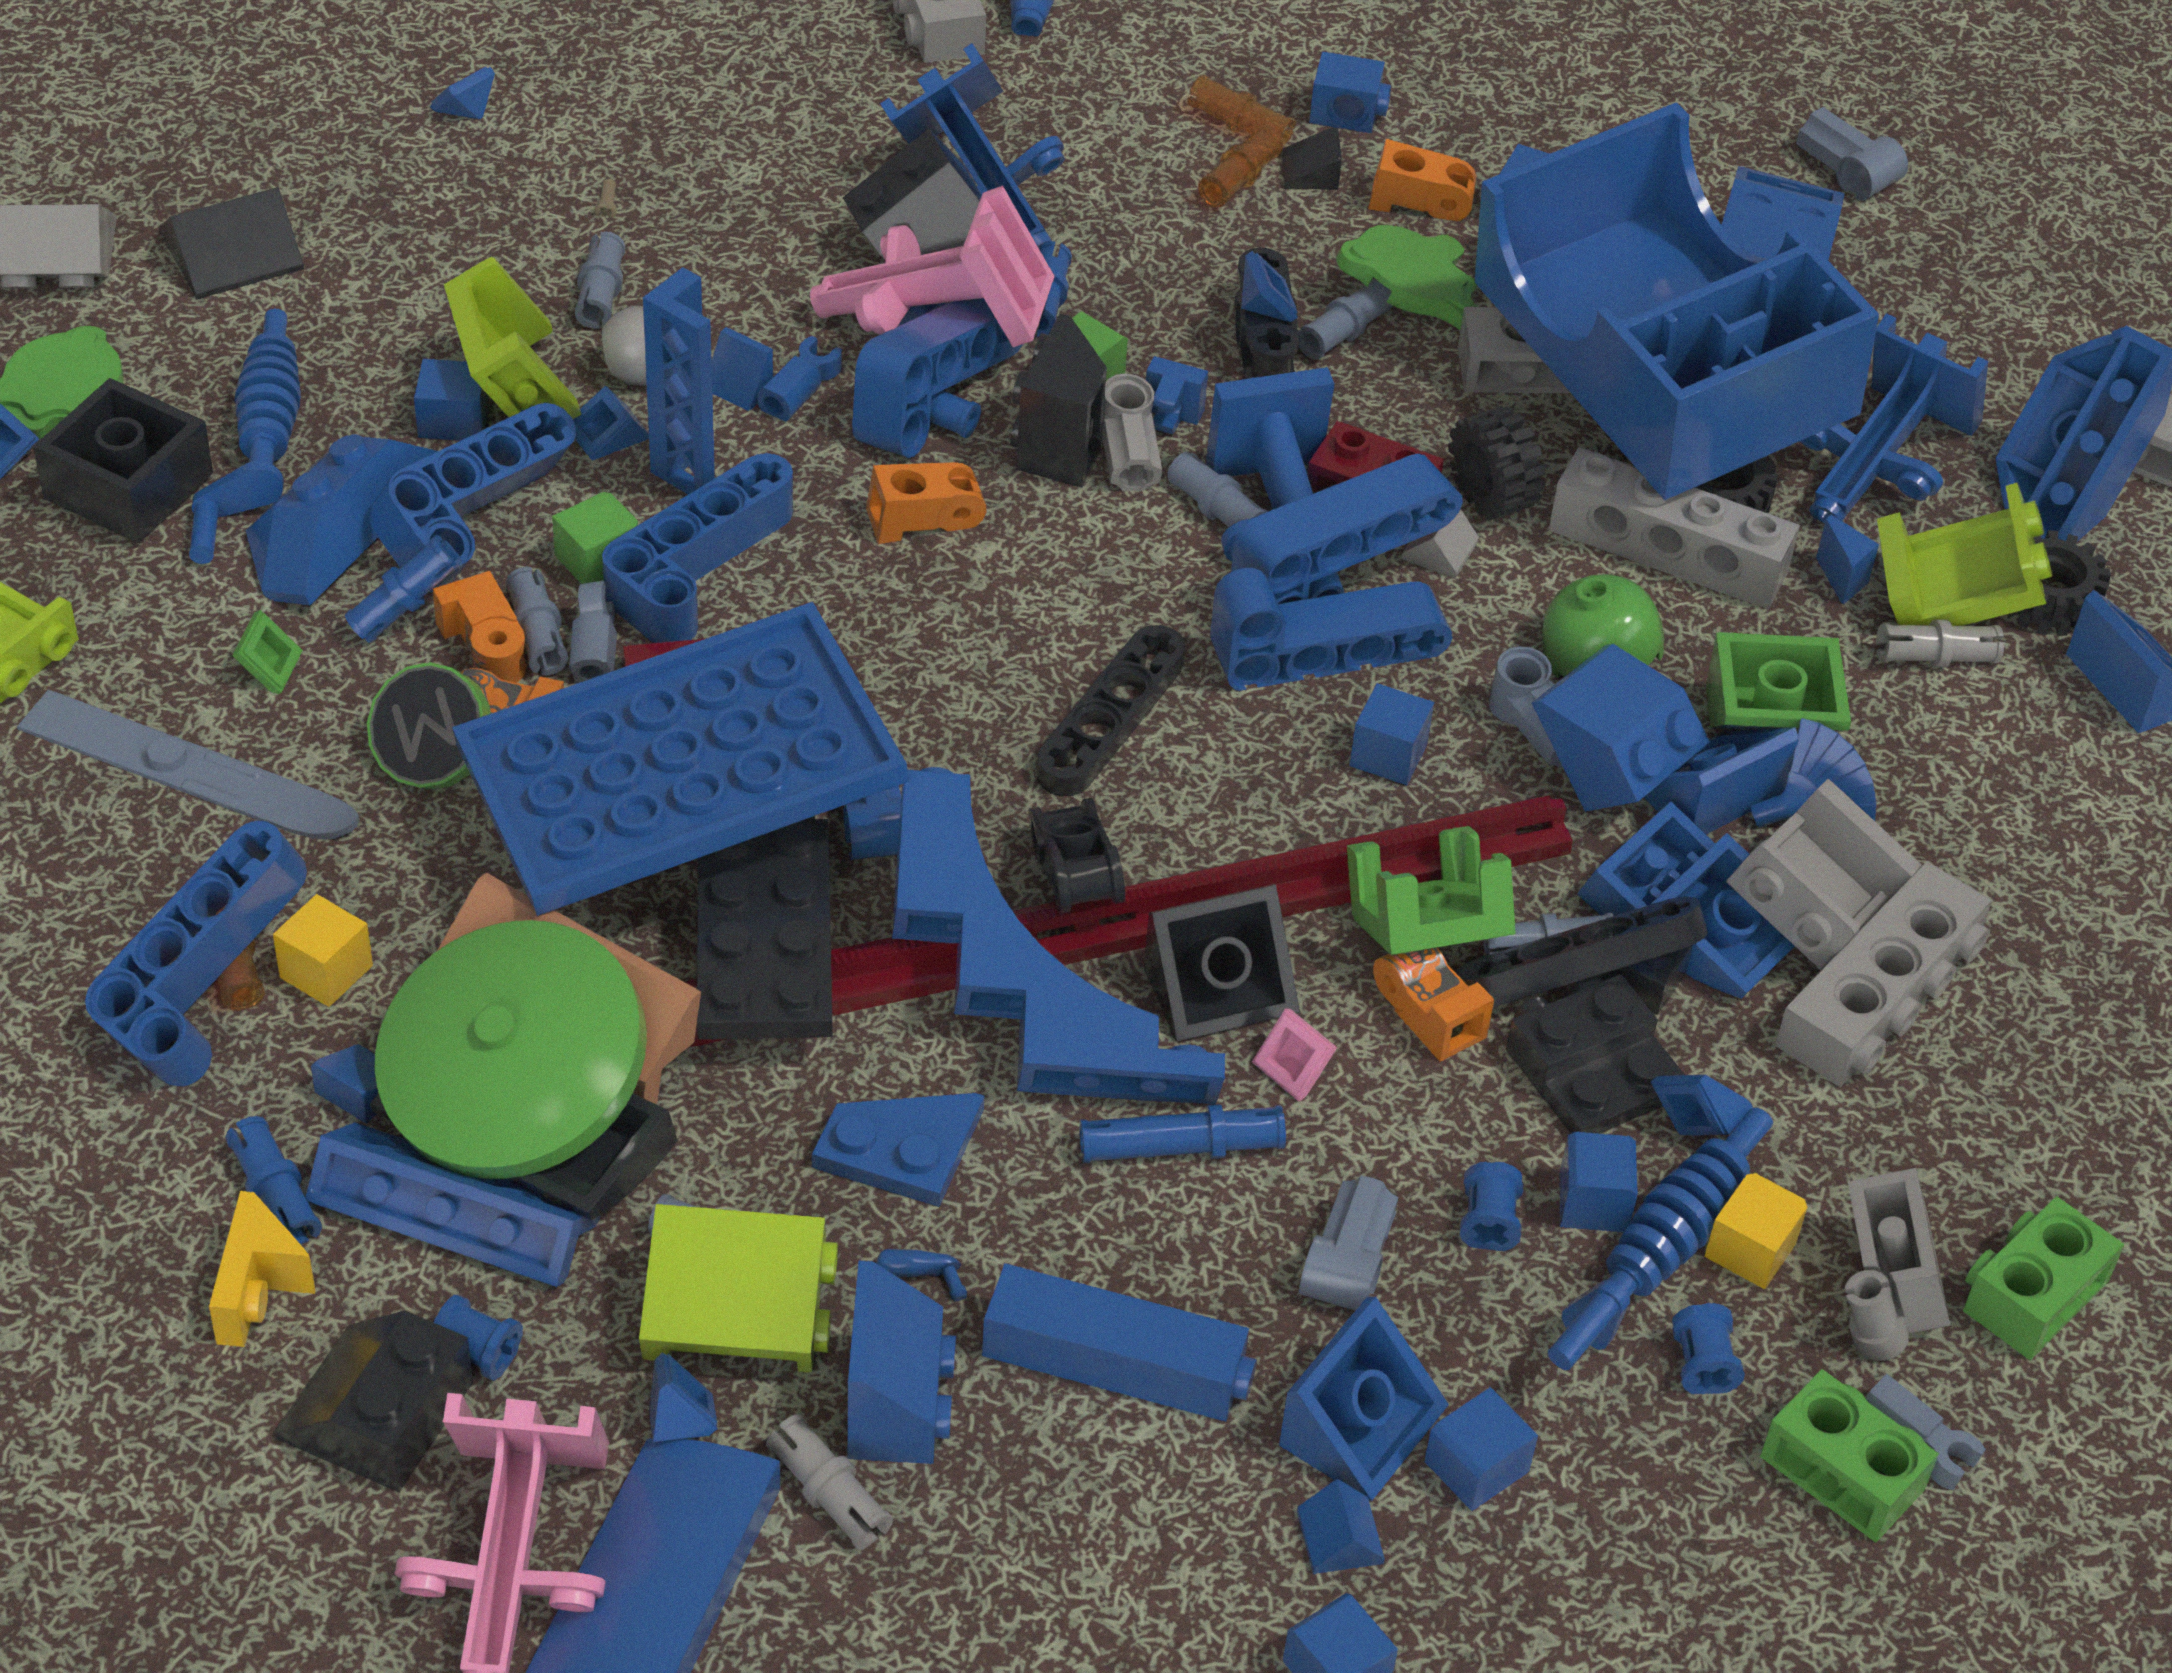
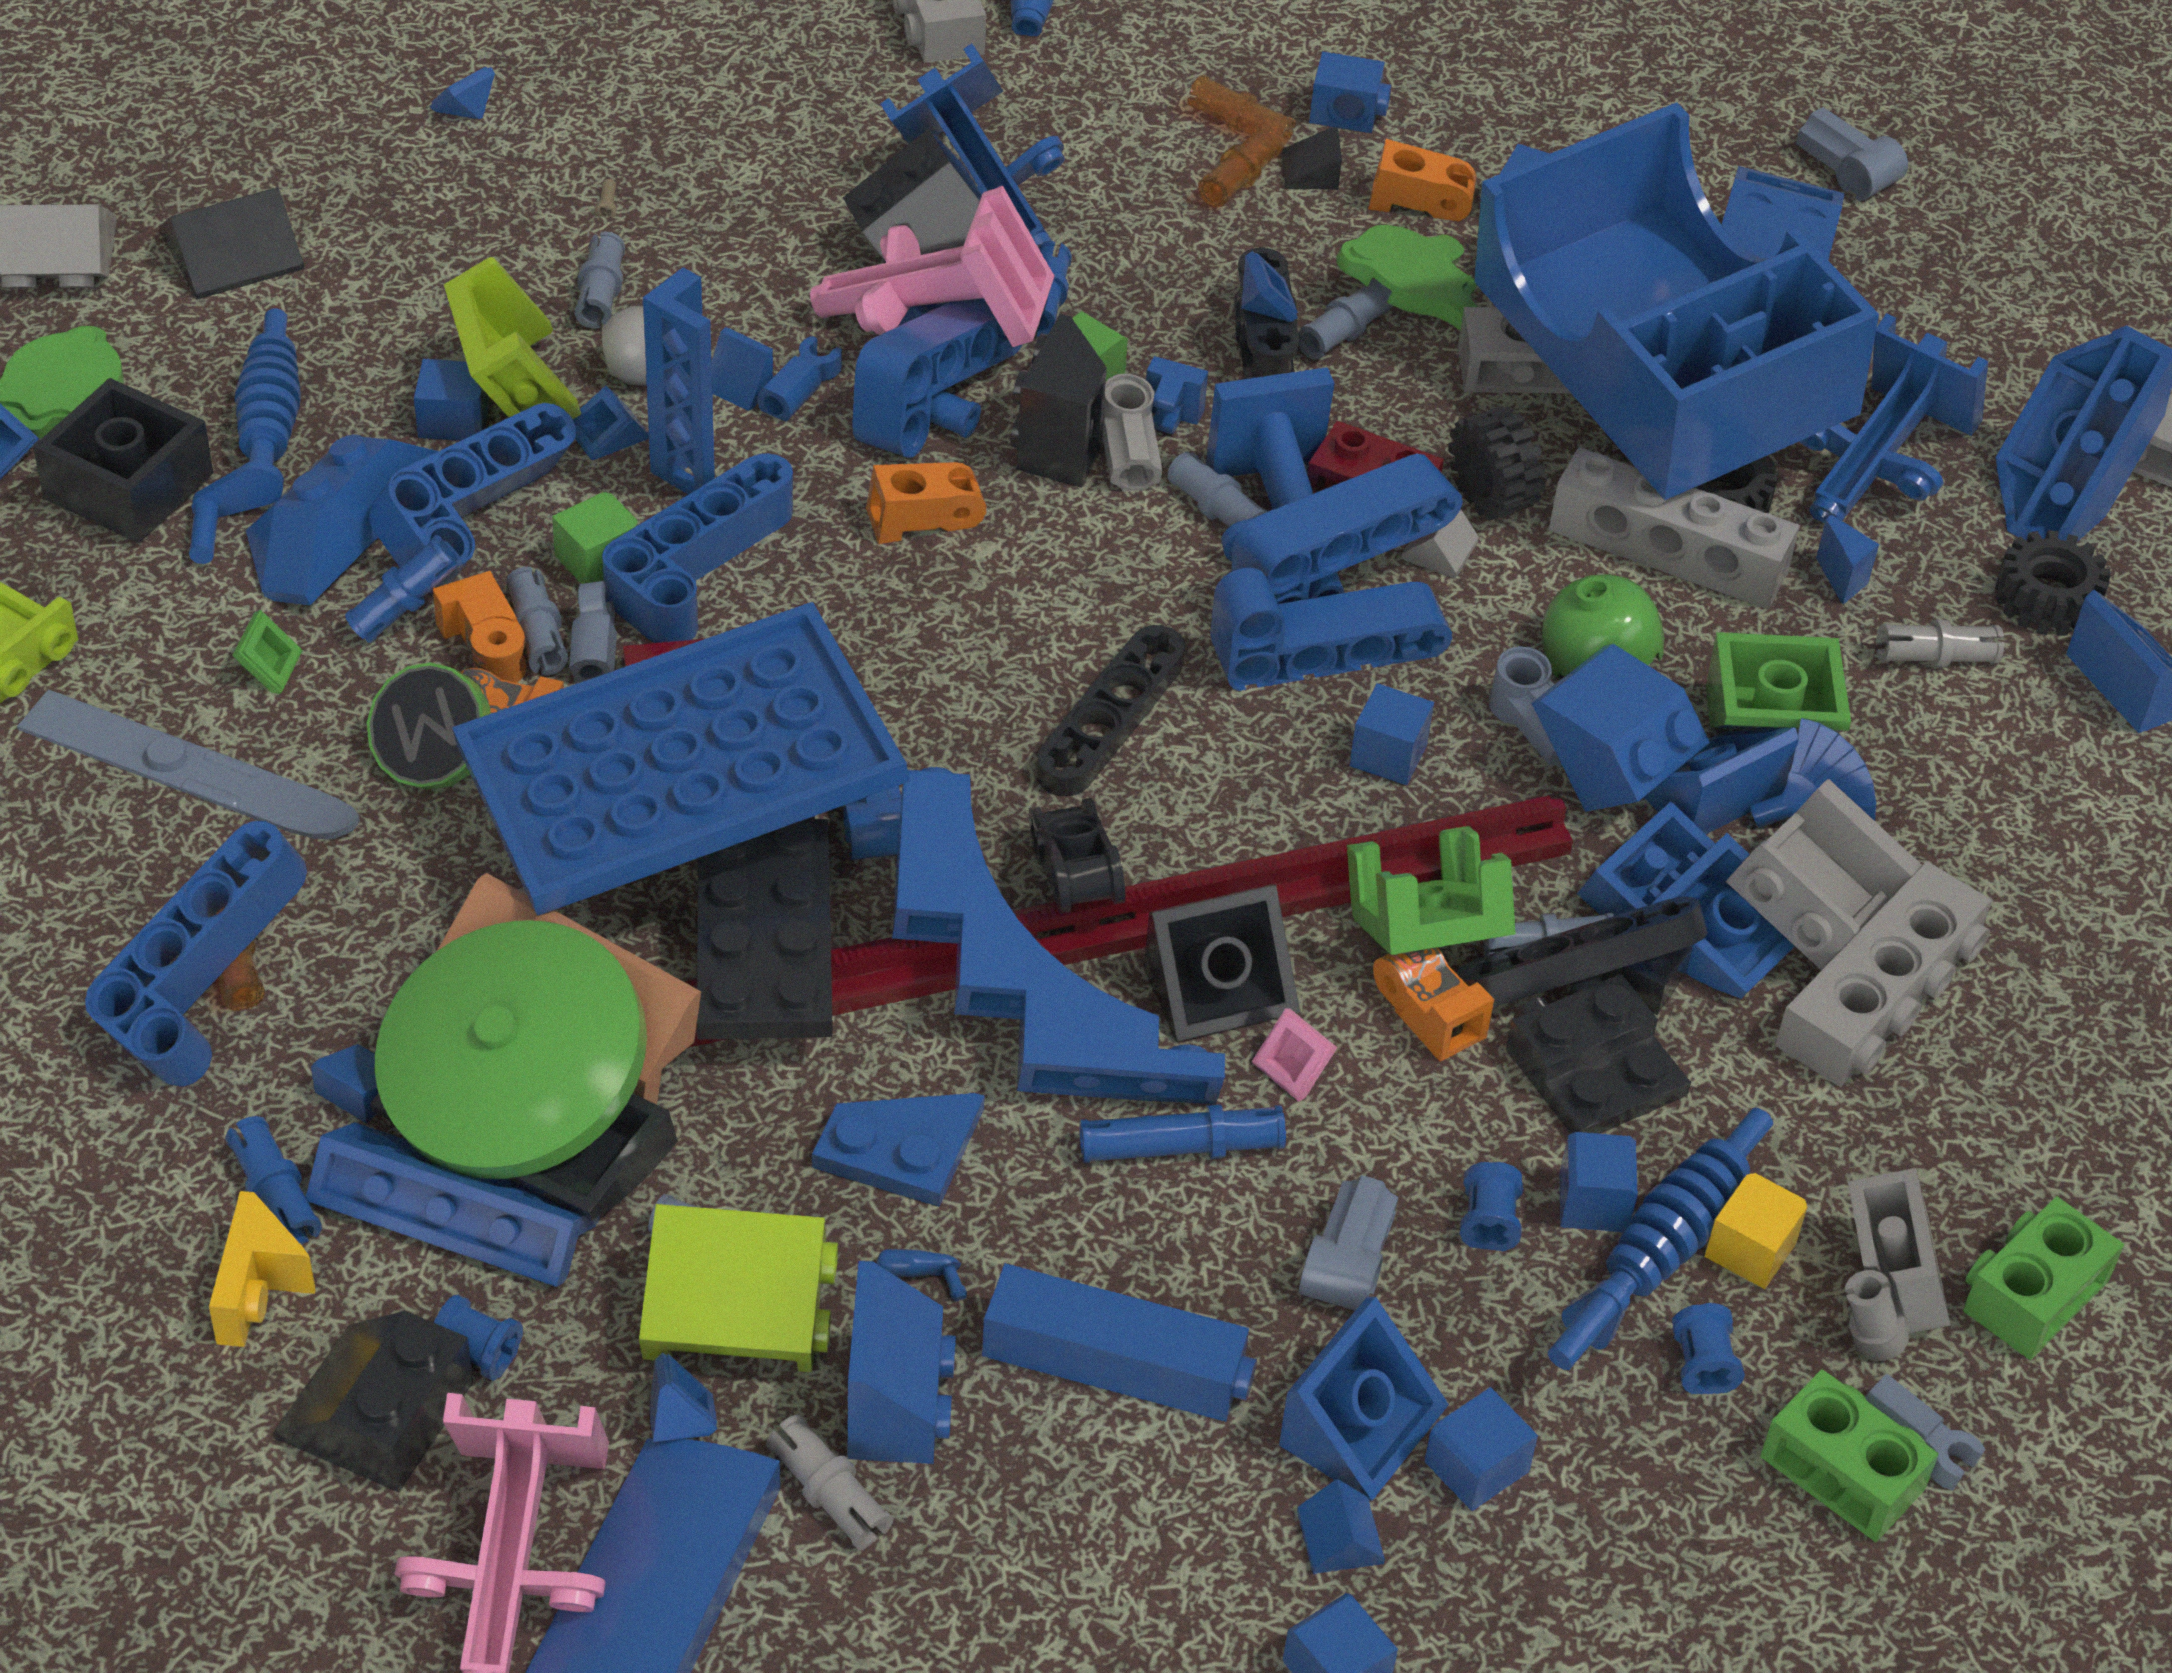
(322, 950): yellow piece -> none
(1700, 1104): blue slope -> none
(1967, 567): lime panel -> none

